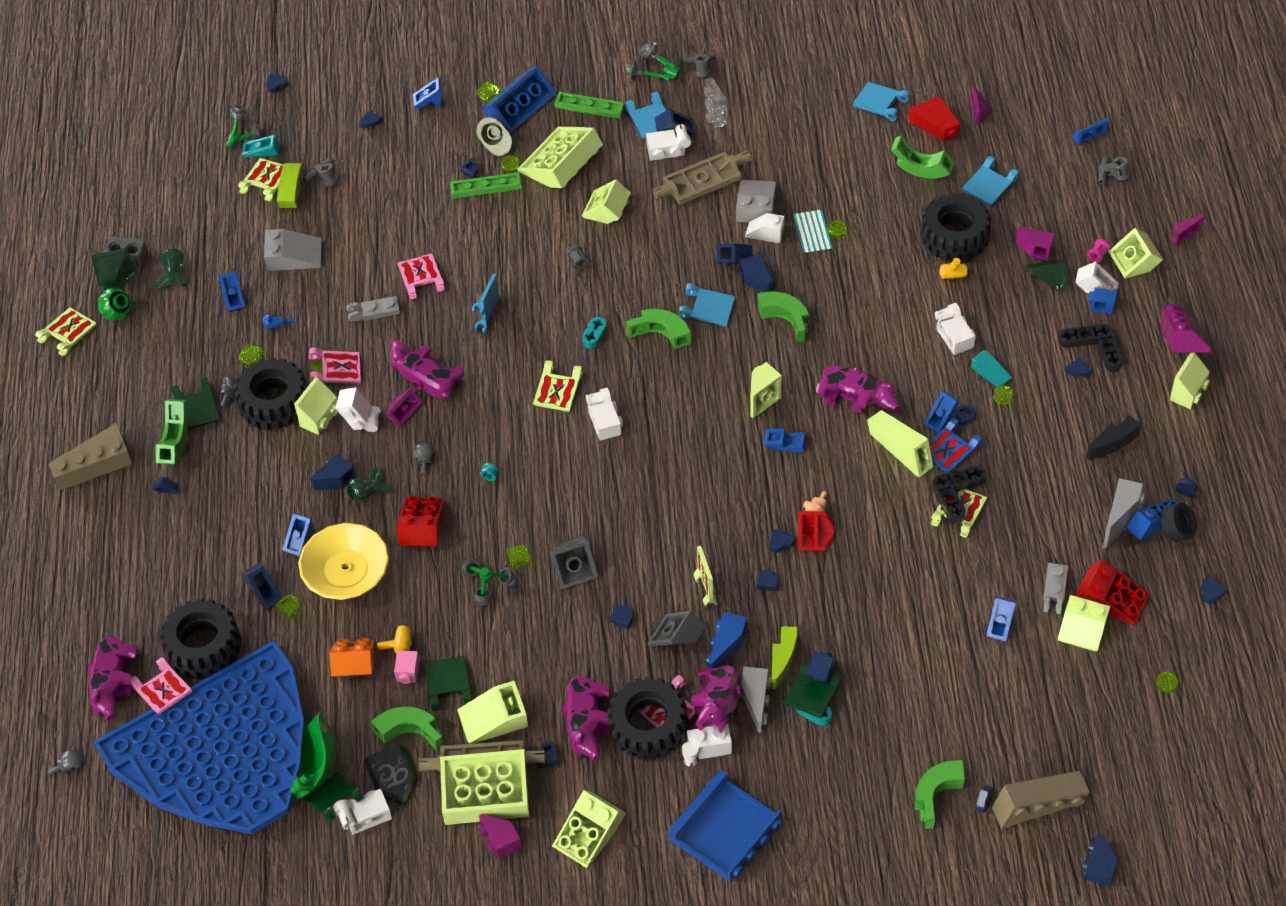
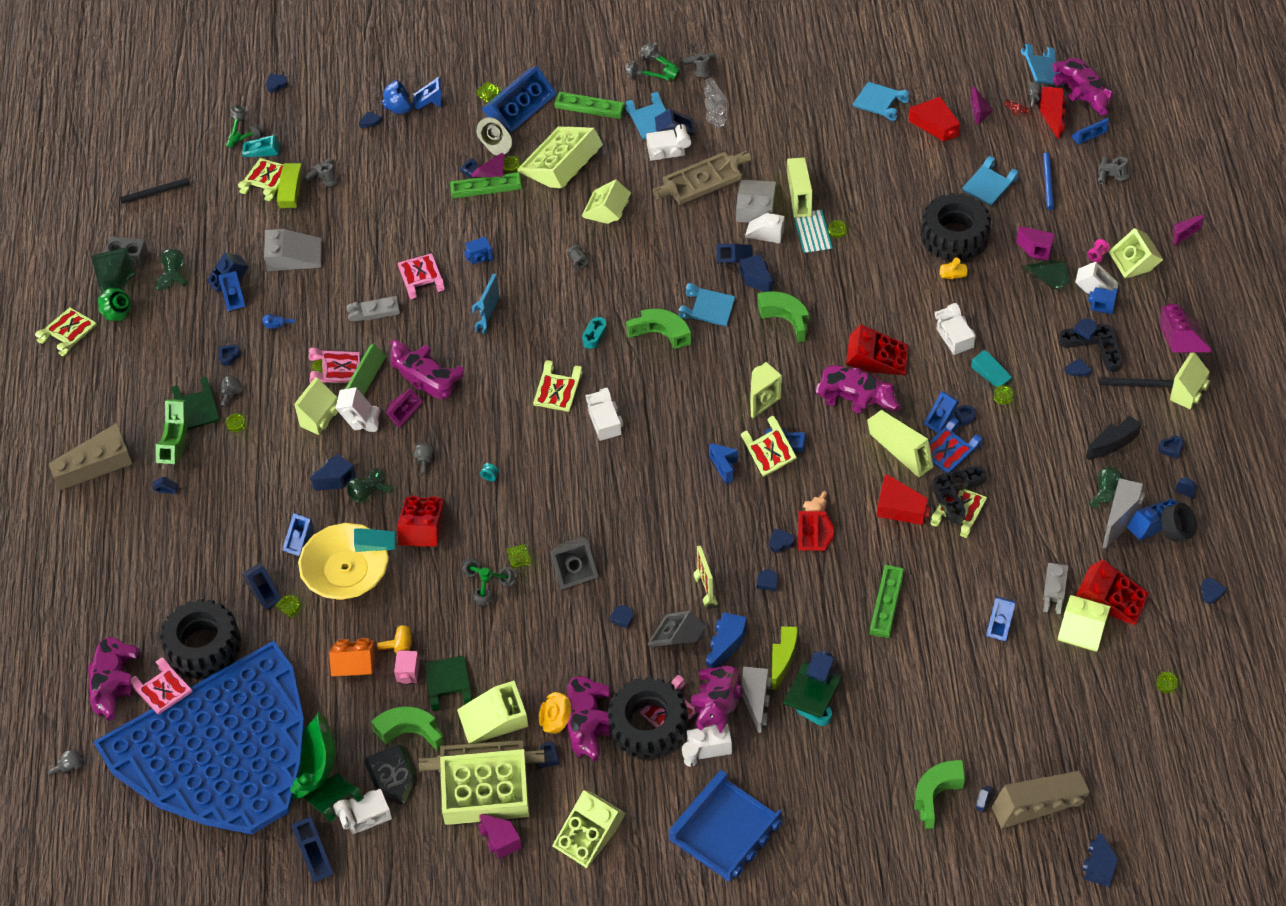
(155, 190): none -> black bar
(226, 264): none -> dark blue slope
(228, 354): none -> dark blue tile
(235, 422): none -> clear neon green tile
(250, 354): clear neon green tile -> none
(264, 376): black tyre -> none
(312, 849): none -> dark blue slope
(367, 369): none -> bright green tile
(373, 540): none -> teal slope
(397, 98): none -> blue cylinder
(478, 251): none -> blue brick
(492, 168): none -> magenta slope
(555, 713): none -> yellow tile
(723, 459): none -> blue slope
(770, 450): none -> flag
(799, 187): none -> yellowish green slope
(876, 352): none -> red slope
(886, 601): none -> bright green tile
(901, 502): none -> red slope
(920, 164): bright green arch -> none
(1016, 107): none -> clear red piece
(1034, 91): none -> dark grey piece
(1041, 65): none -> dark azure flag
(1048, 181): none -> blue bar
(1051, 108): none -> red slope
(1084, 83): none -> magenta animal
(1085, 328): none -> dark blue tile
(1107, 484): none -> clear green piece
(1136, 382): none -> black bar
(1171, 446): none -> dark blue tile

